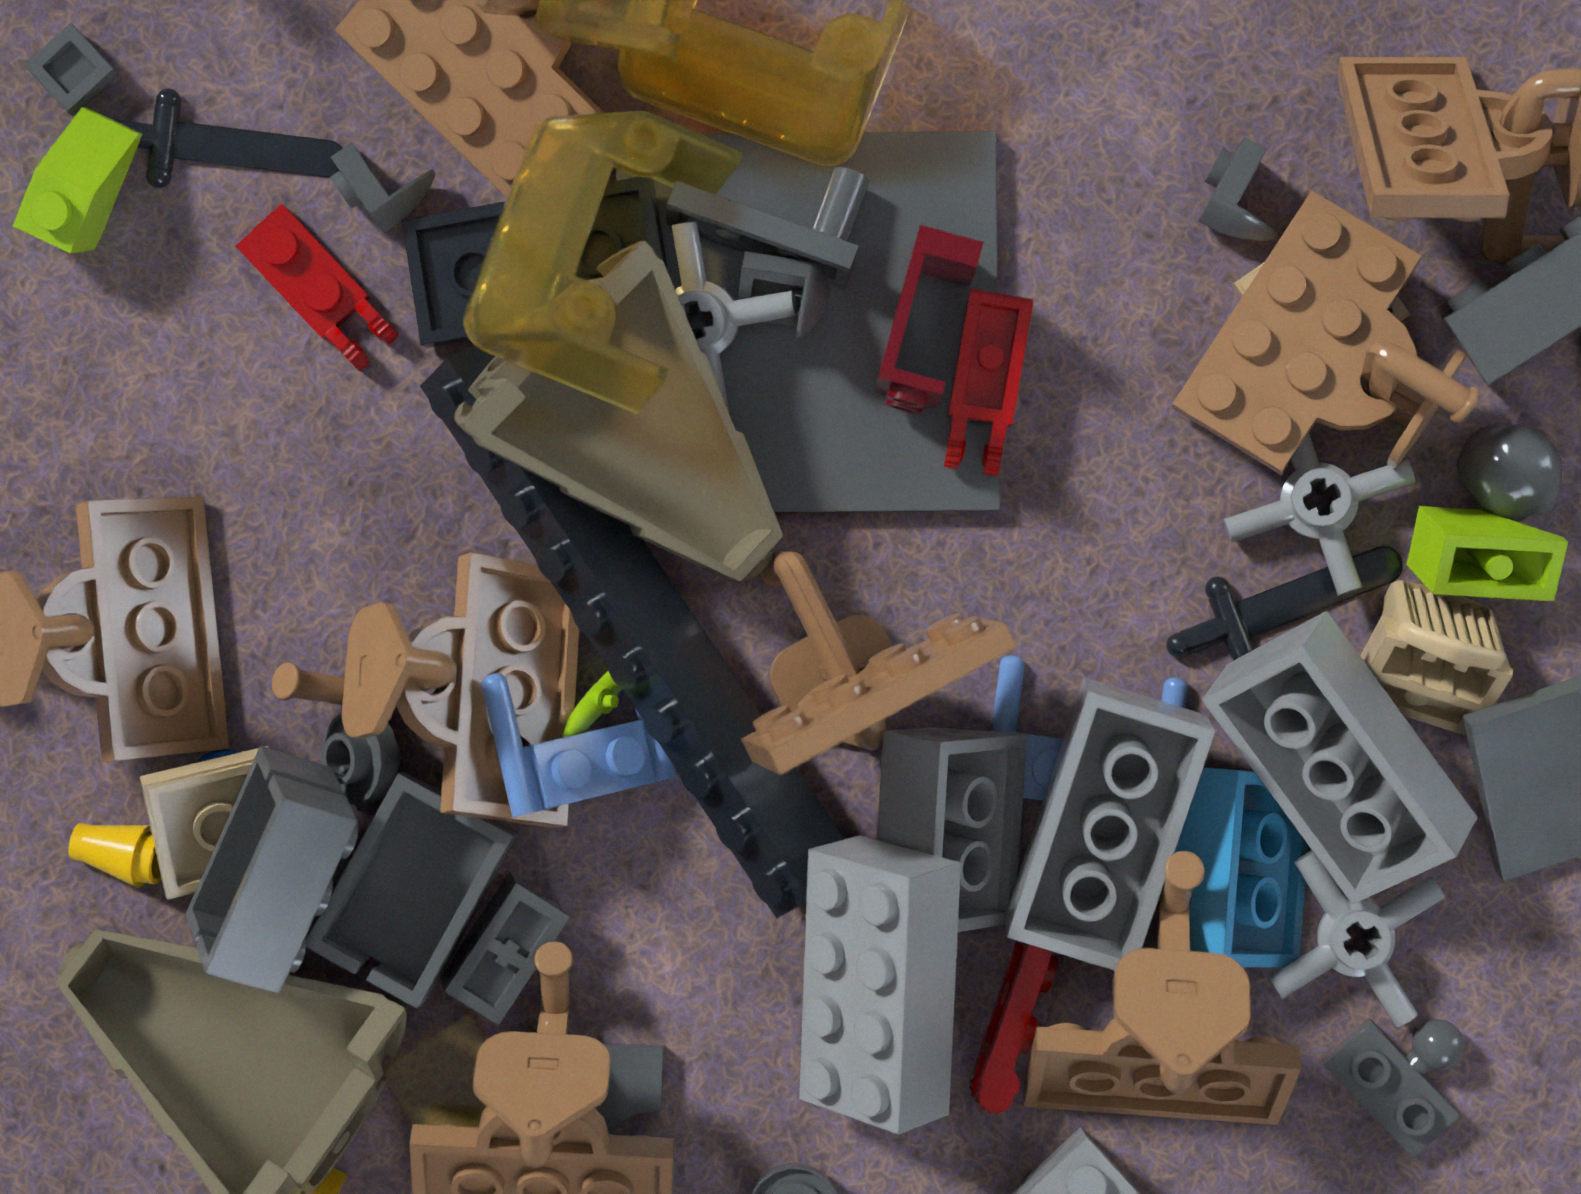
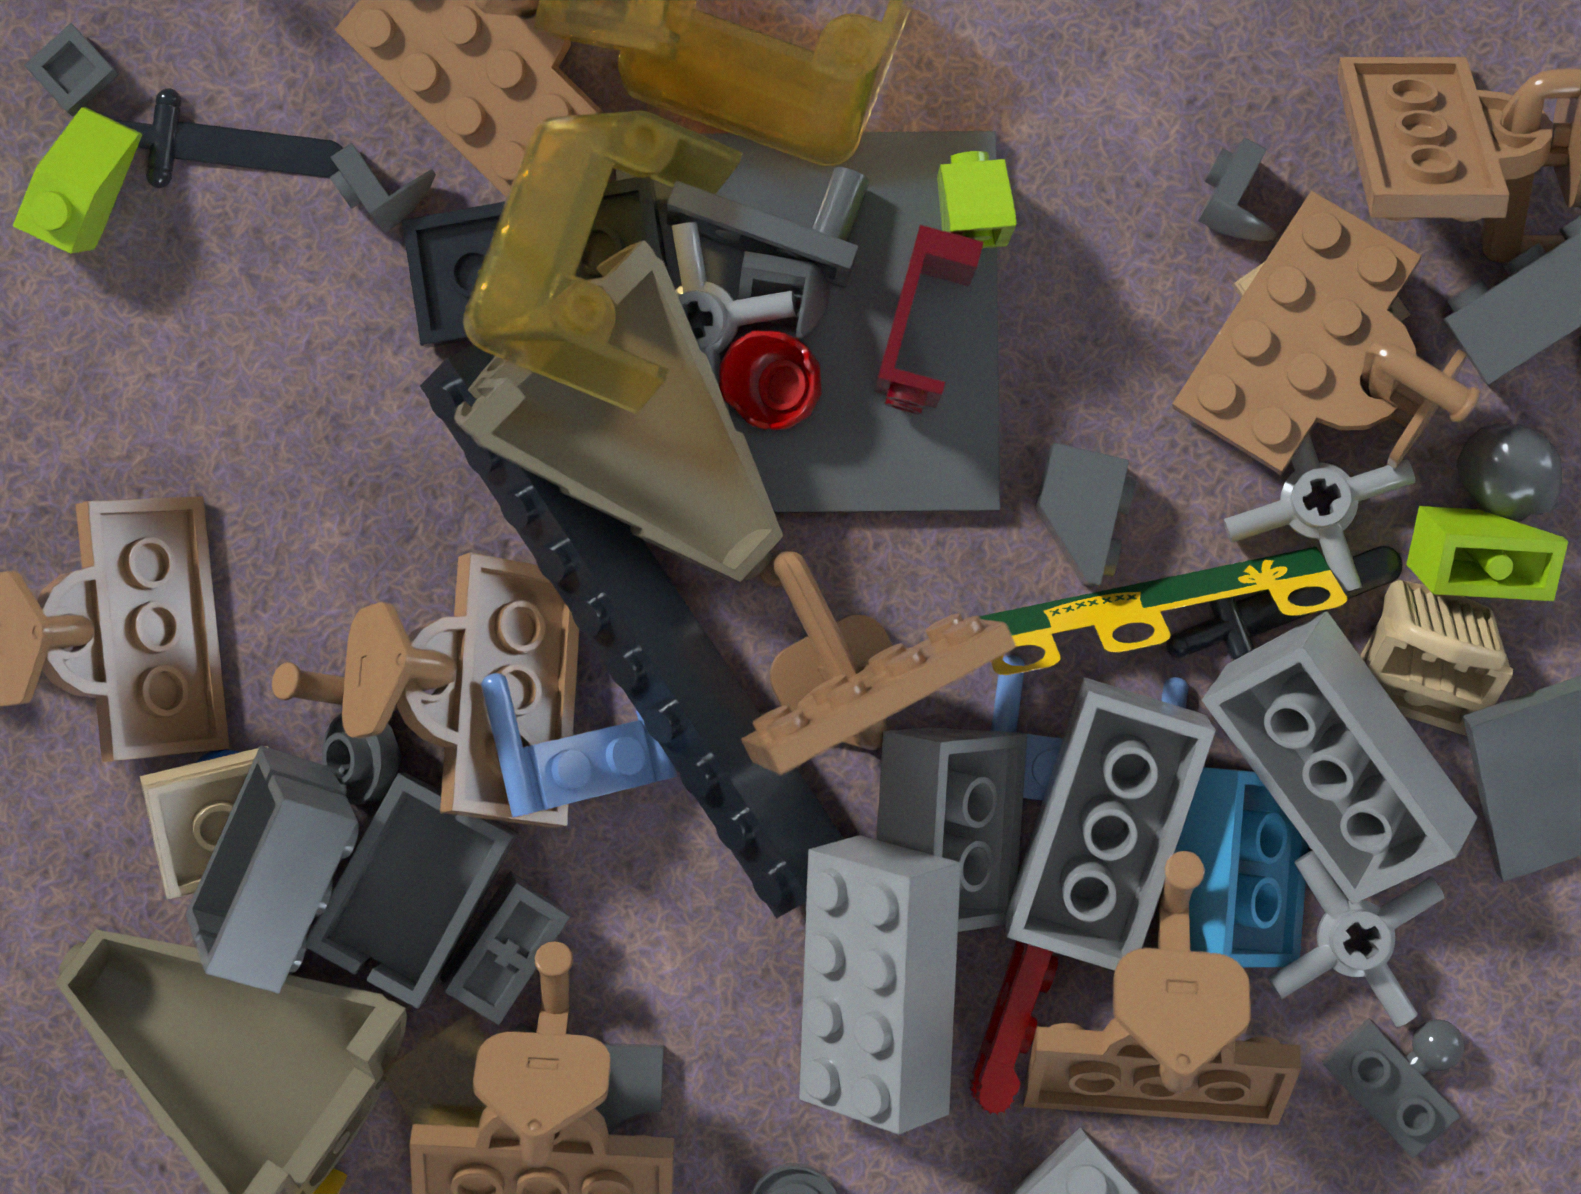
(117, 850): yellow cone -> none
(312, 282): red hinge -> none
(597, 701): lime helmet -> none
(770, 379): none -> red hair
(976, 198): none -> lime slope
(988, 372): red hinge -> none
(1080, 506): none -> dark grey slope
(1146, 600): none -> piece

